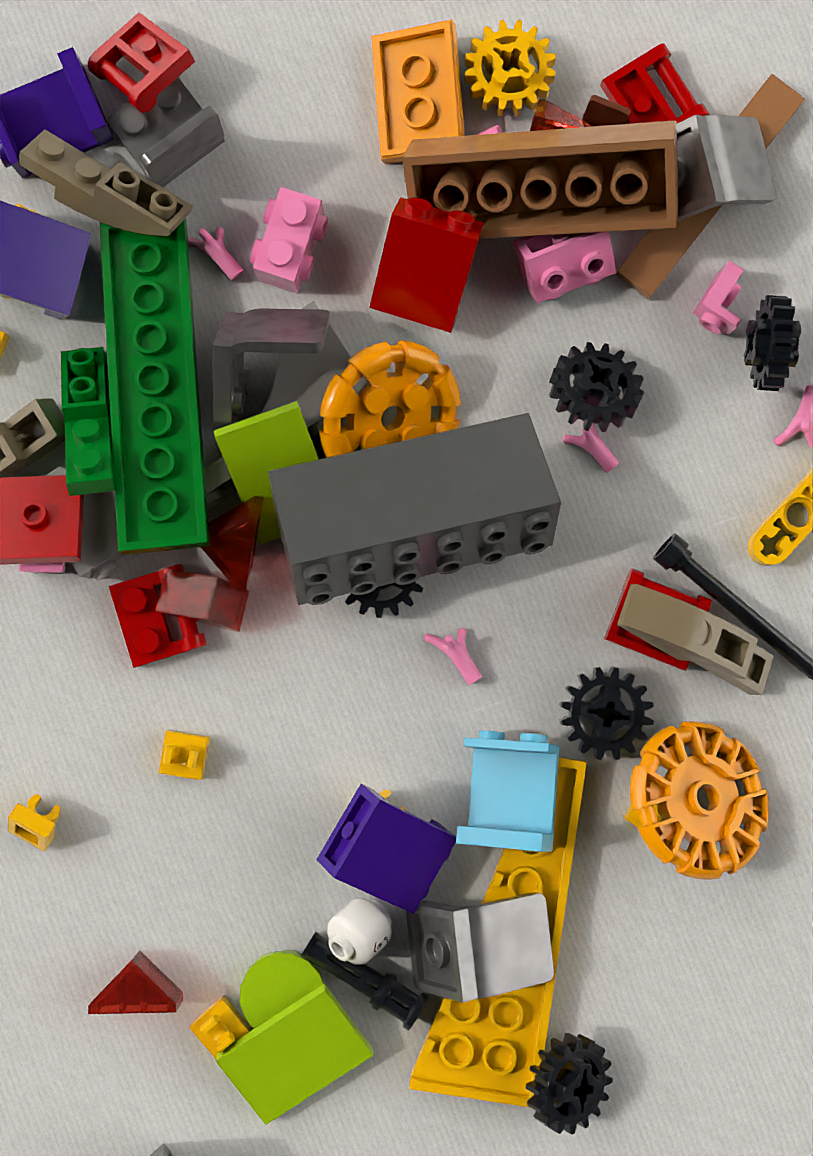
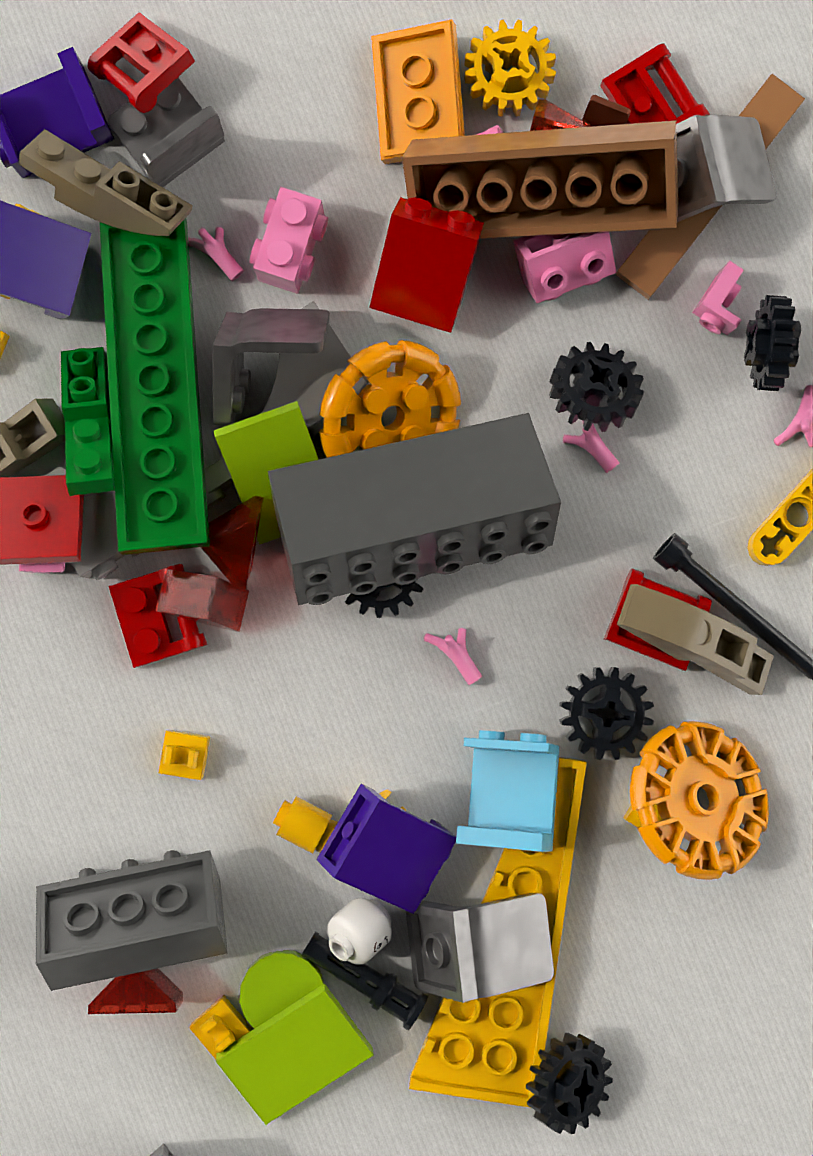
(31, 826): yellow tile -> none
(129, 919): none -> dark grey piece
(304, 824): none -> yellow brick

